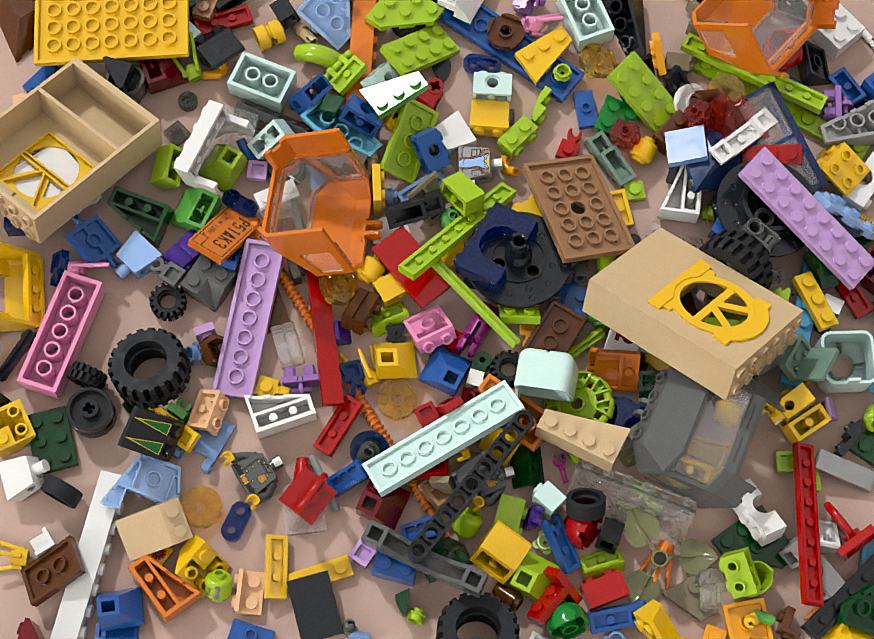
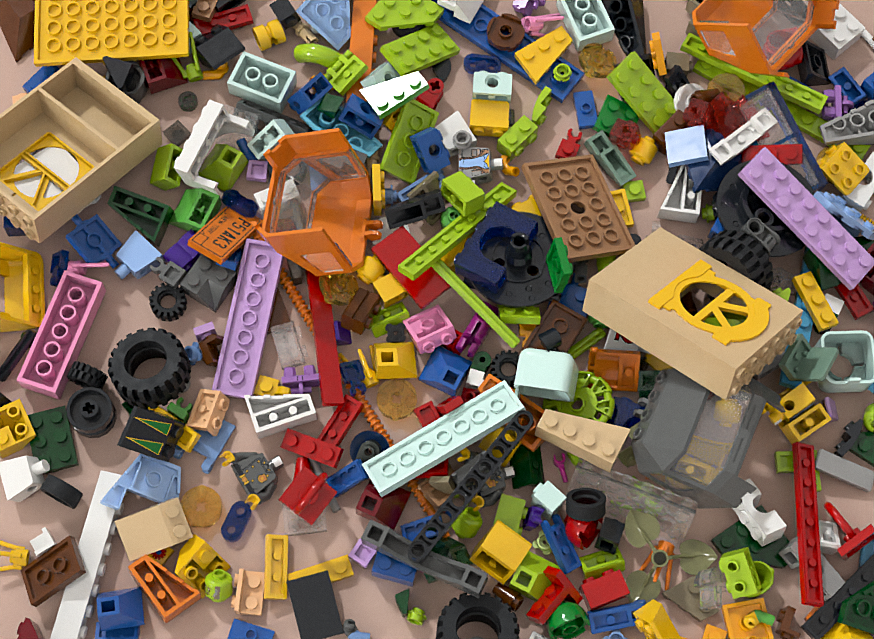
(312, 448): none -> red plate
(462, 135): none -> light grey plate
(550, 339): none -> black piece
(558, 265): none -> green plate

